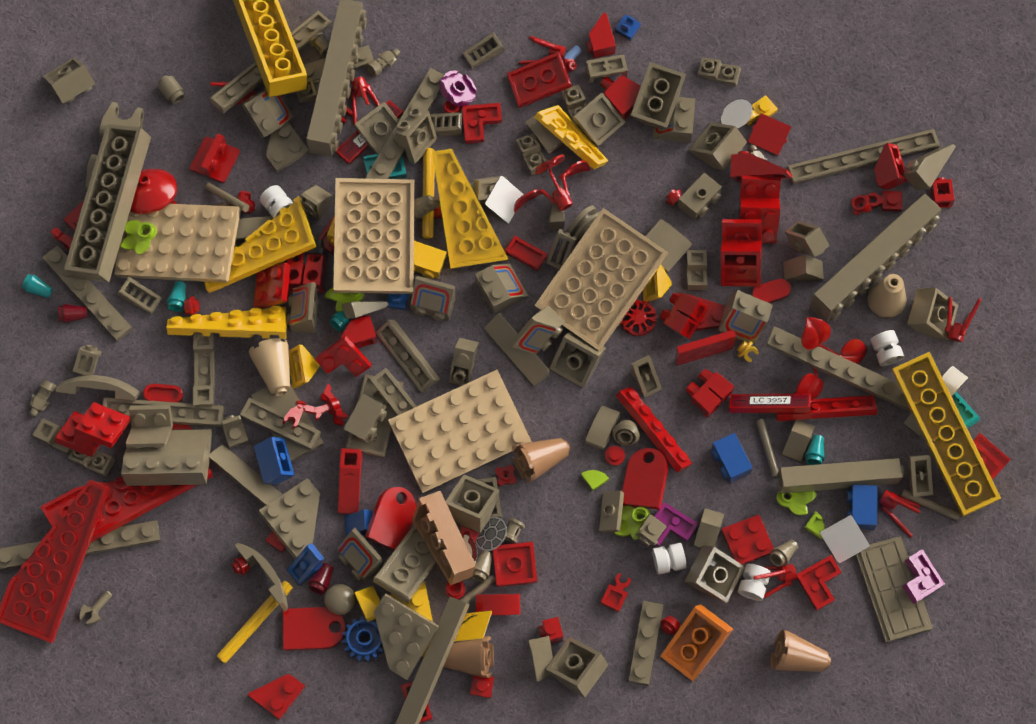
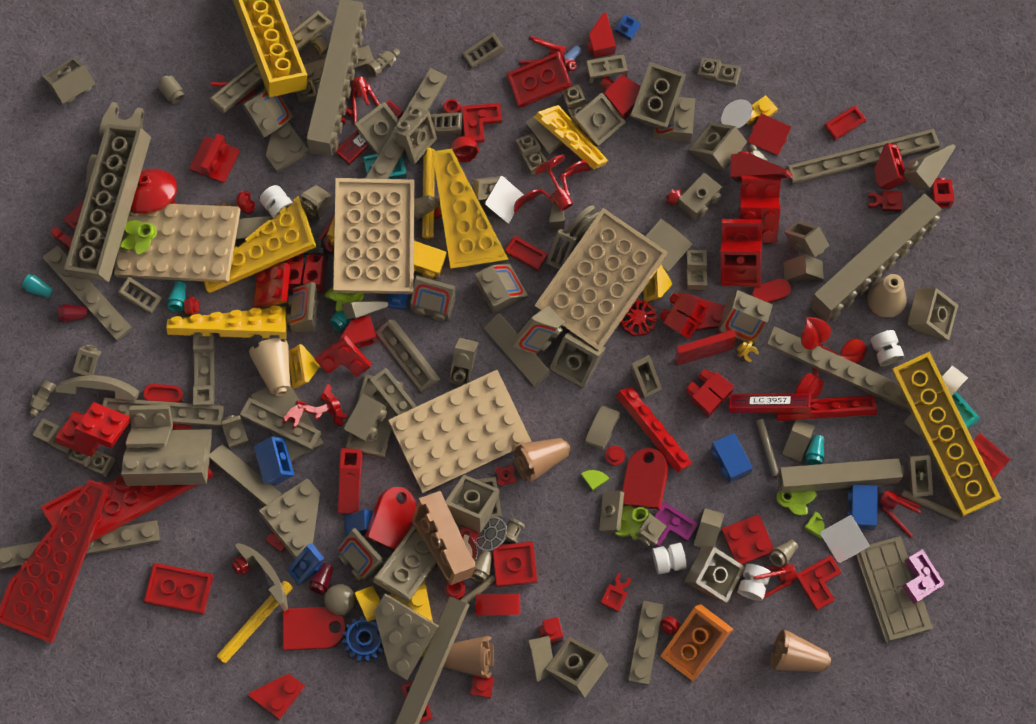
(95, 608): dark tan bar -> none
(178, 588): none -> red tile
(227, 197): dark tan bar -> none
(452, 94): tile -> none
(464, 148): none -> red hair
(473, 626): yellow sticker -> none
(626, 433): dark tan cone -> none
(845, 122): none -> red tile
(861, 200): red plate -> none
(957, 331): red plant -> none

